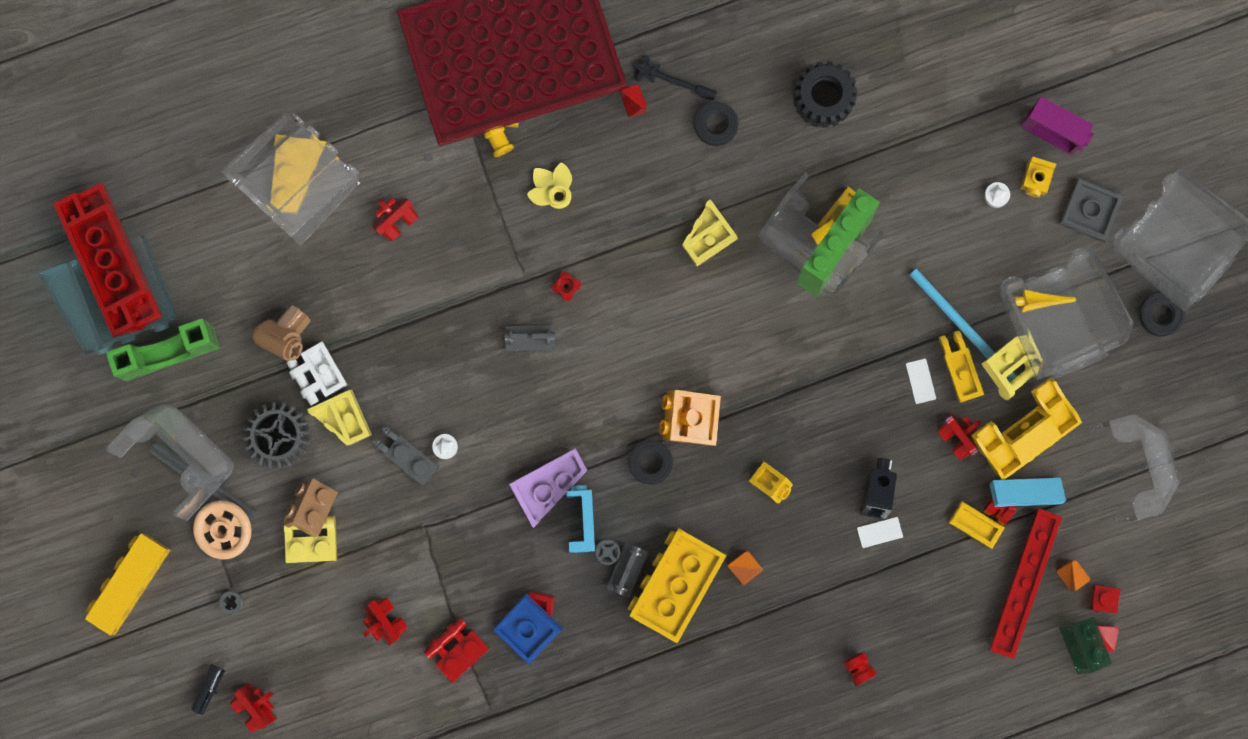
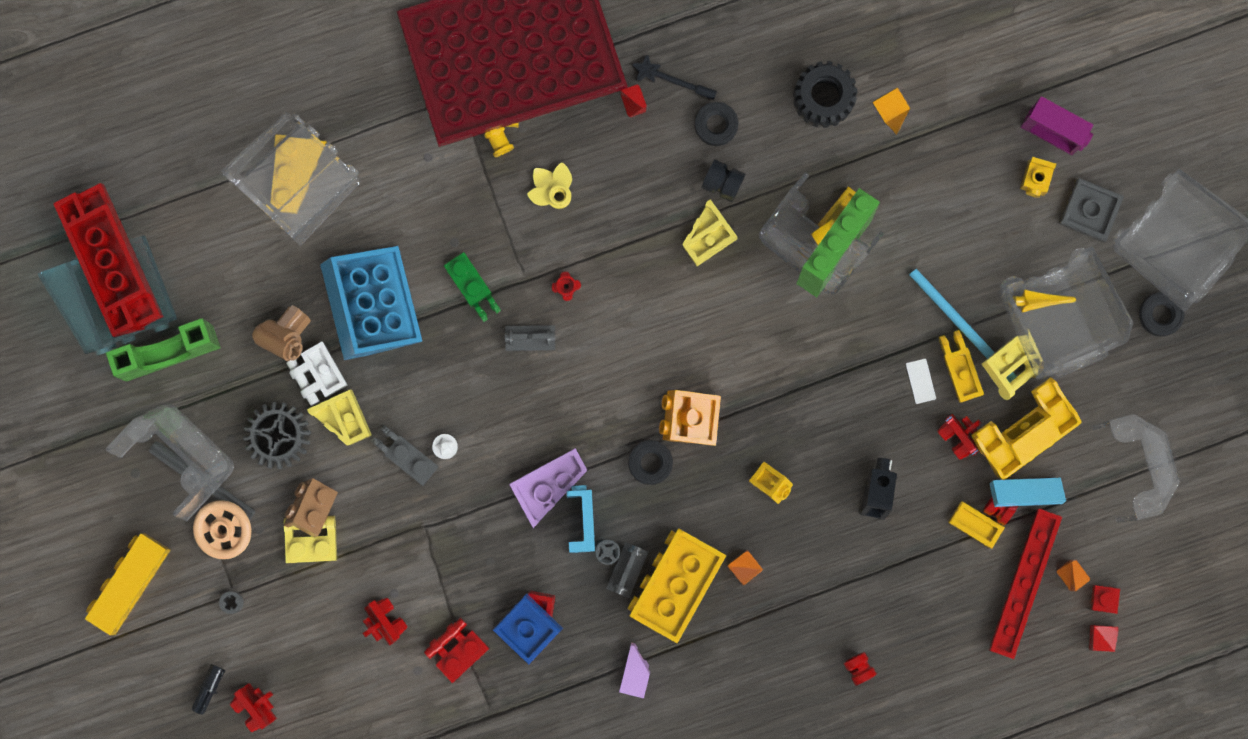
(370, 302): none -> dark azure slope
(402, 209): red hips -> none
(470, 284): none -> green hinge
(635, 674): none -> lavender slope
(723, 180): none -> black wheel
(880, 532): white sticker -> none
(892, 109): none -> light orange sticker
(997, 195): white tile -> none
(1085, 646): clear green bracket -> none

